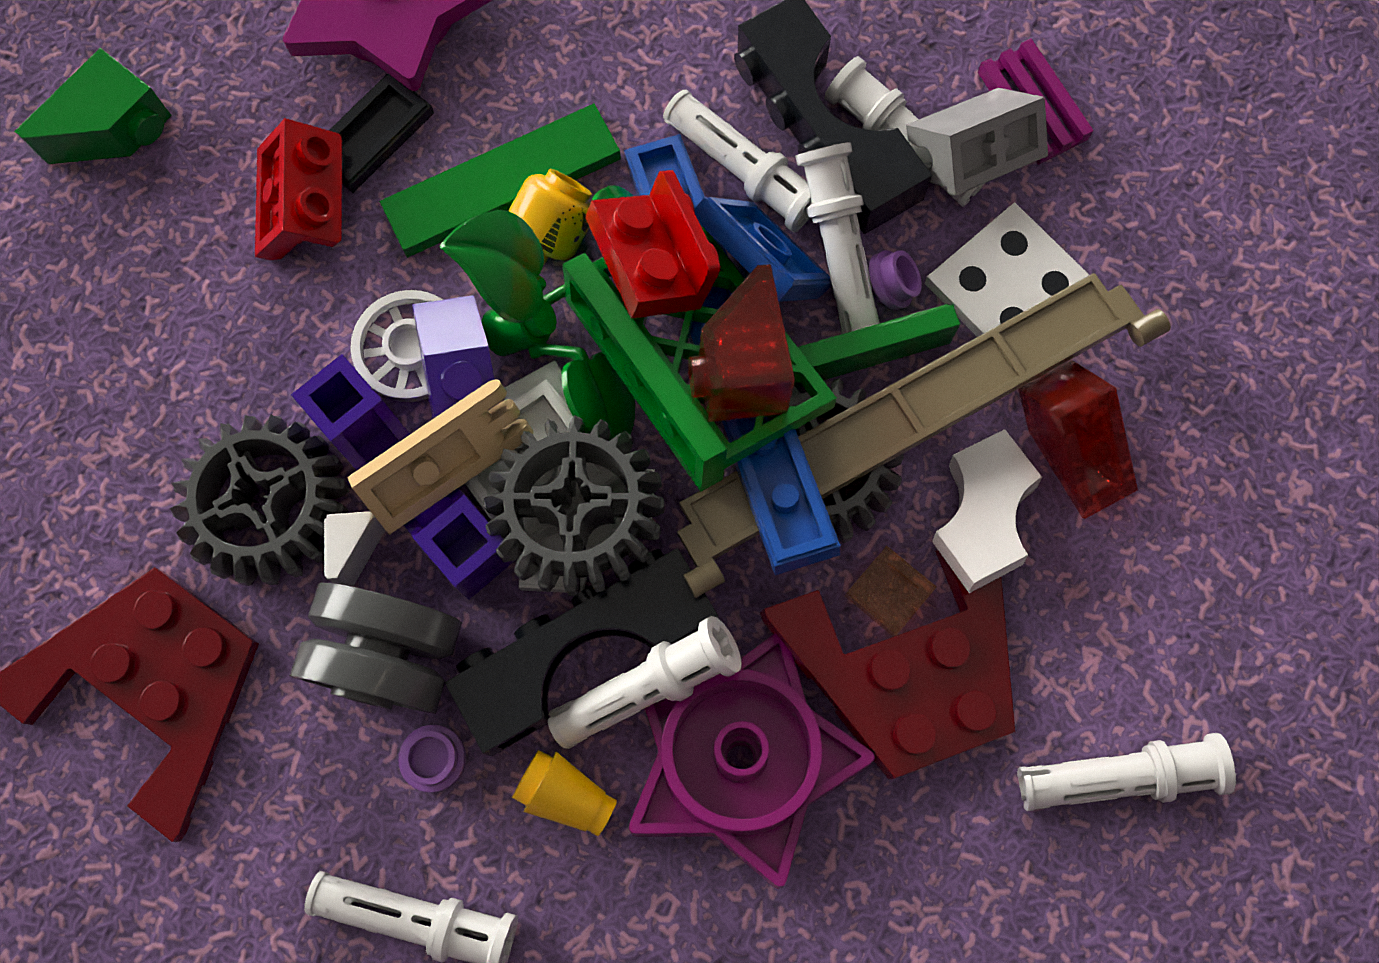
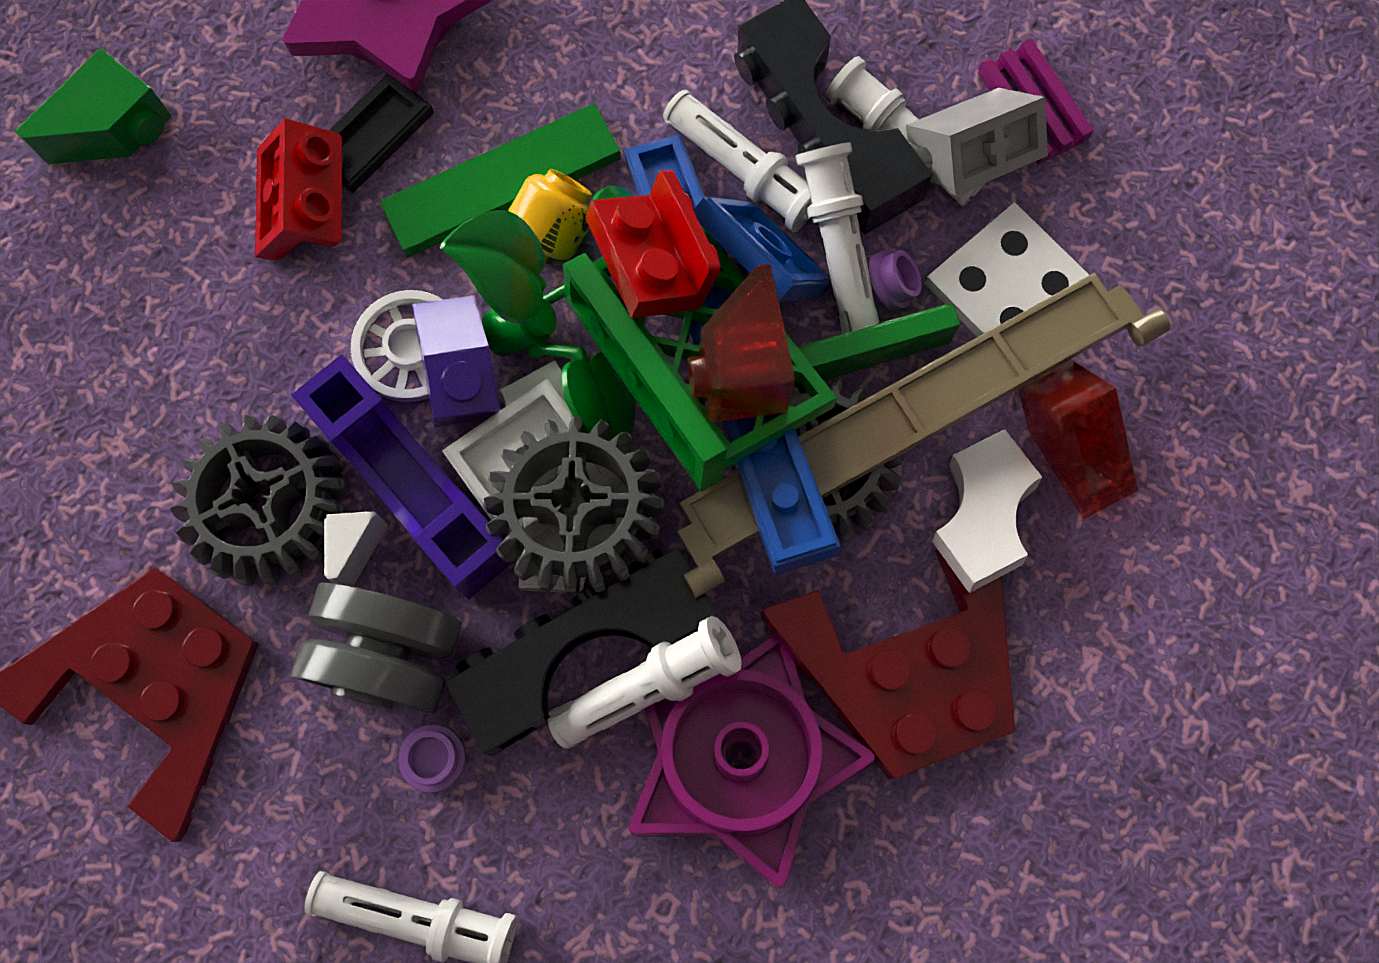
(440, 456): tan hinge -> none
(563, 794): yellow cone -> none
(890, 591): clear orange tile -> none
(1154, 771): white pin -> none

